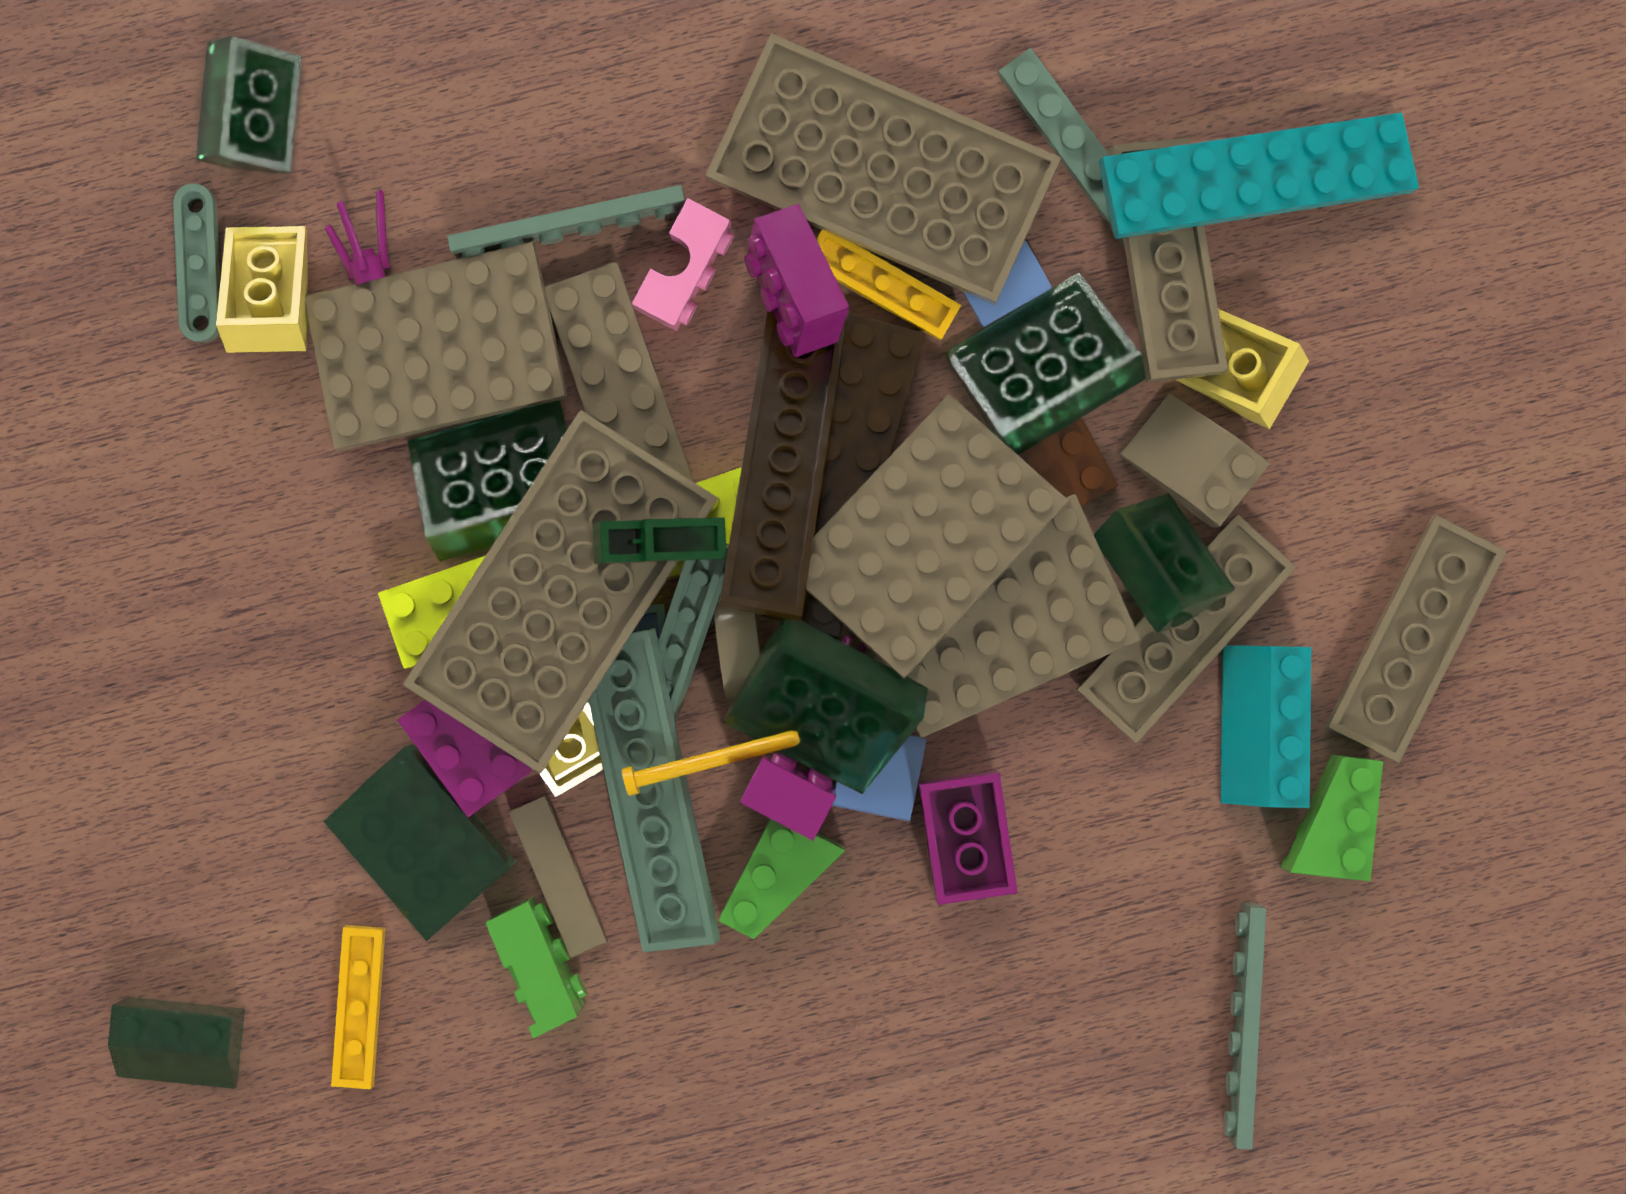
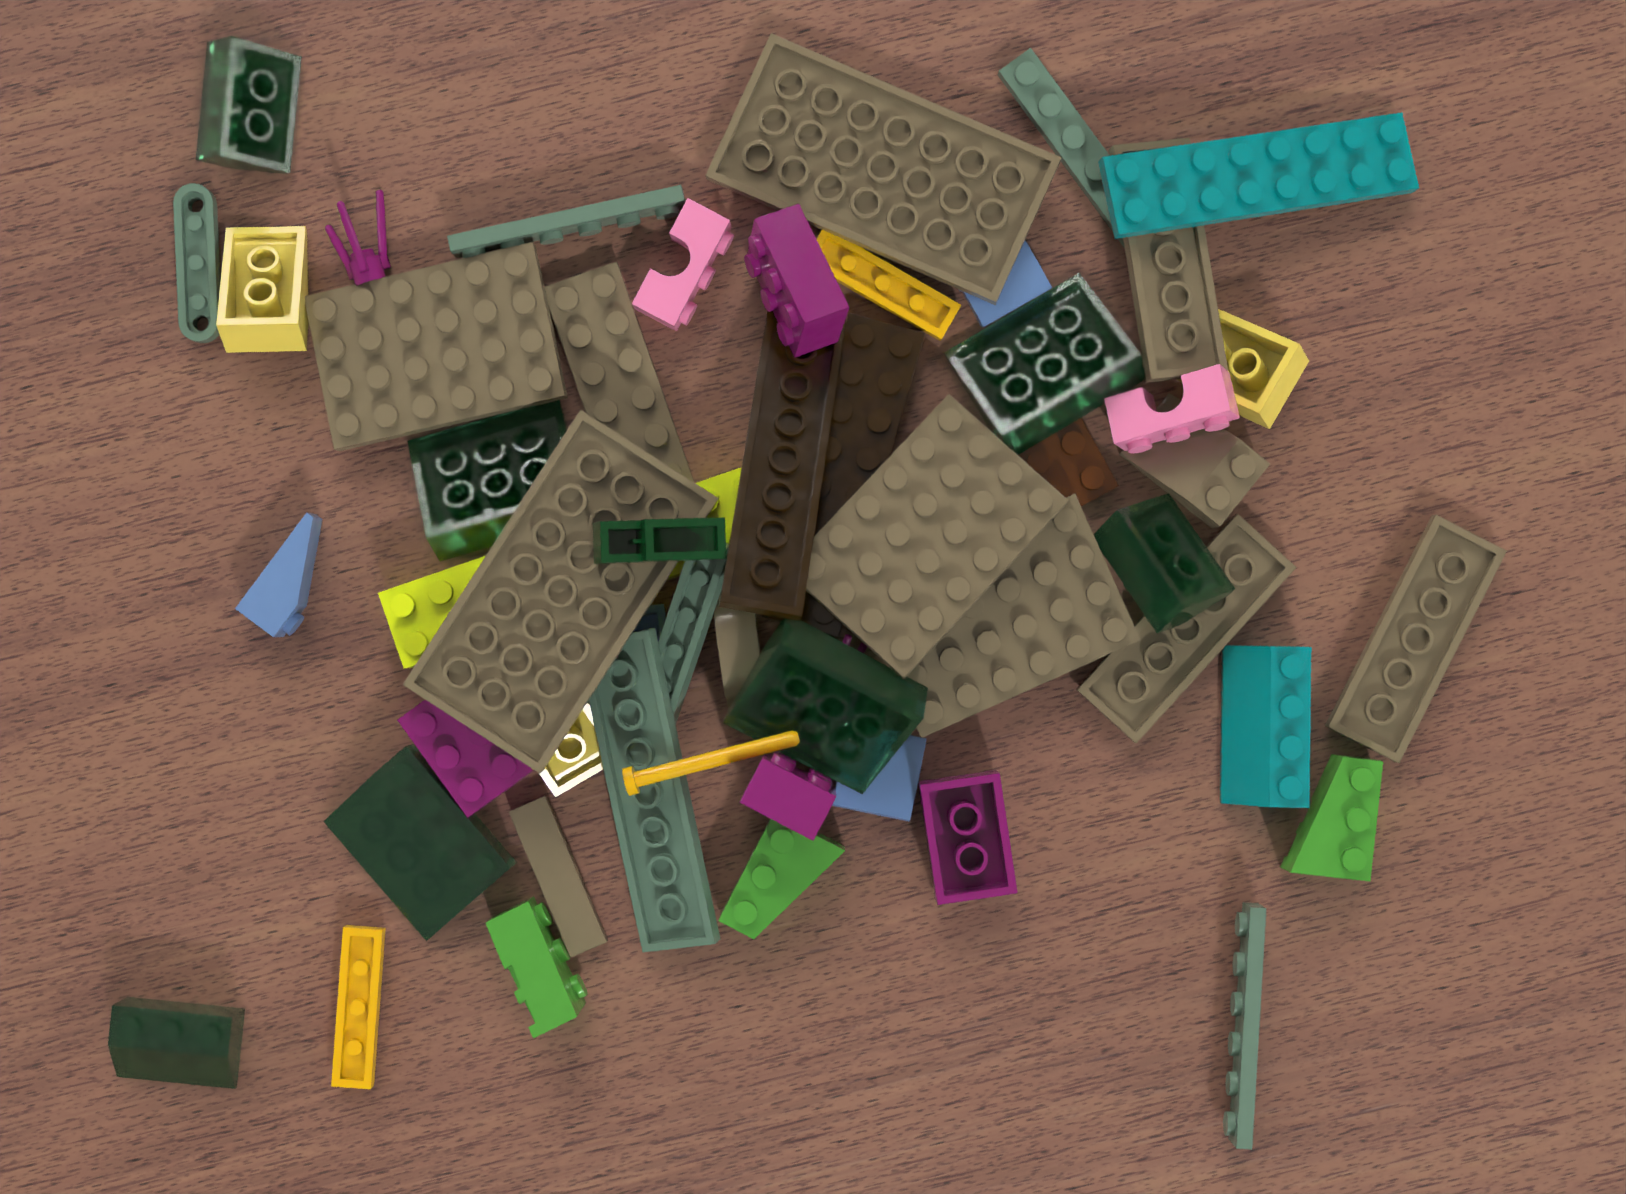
(285, 583): none -> medium blue slope
(1205, 404): none -> bright pink arch

